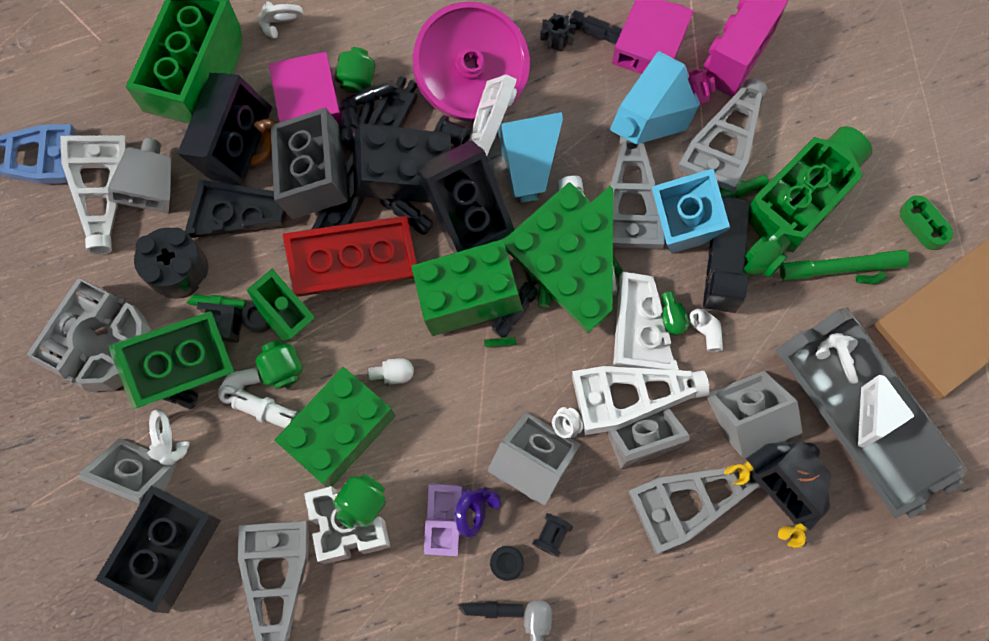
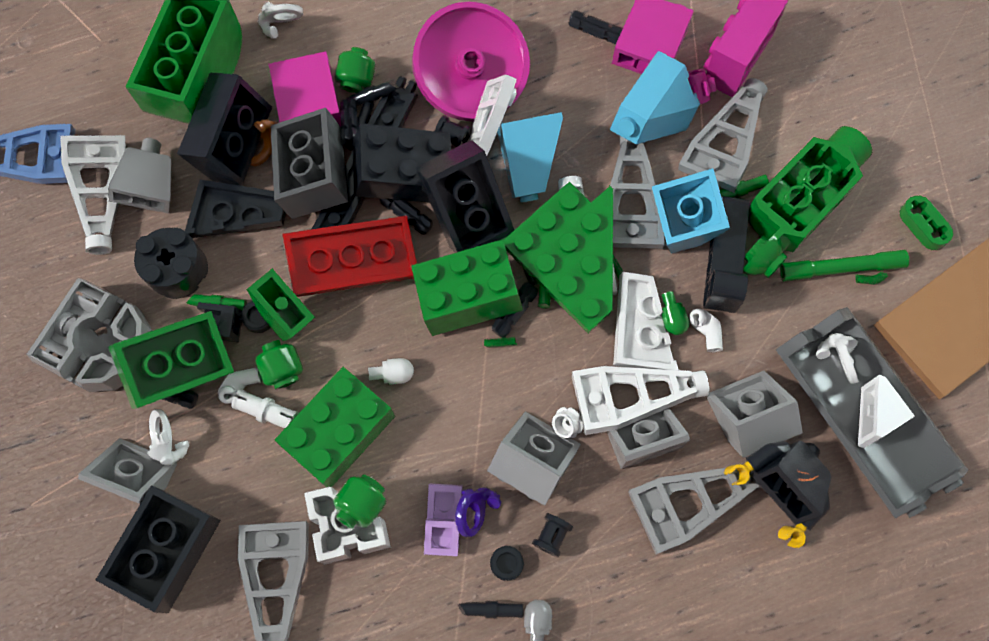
(557, 32): black gear -> none

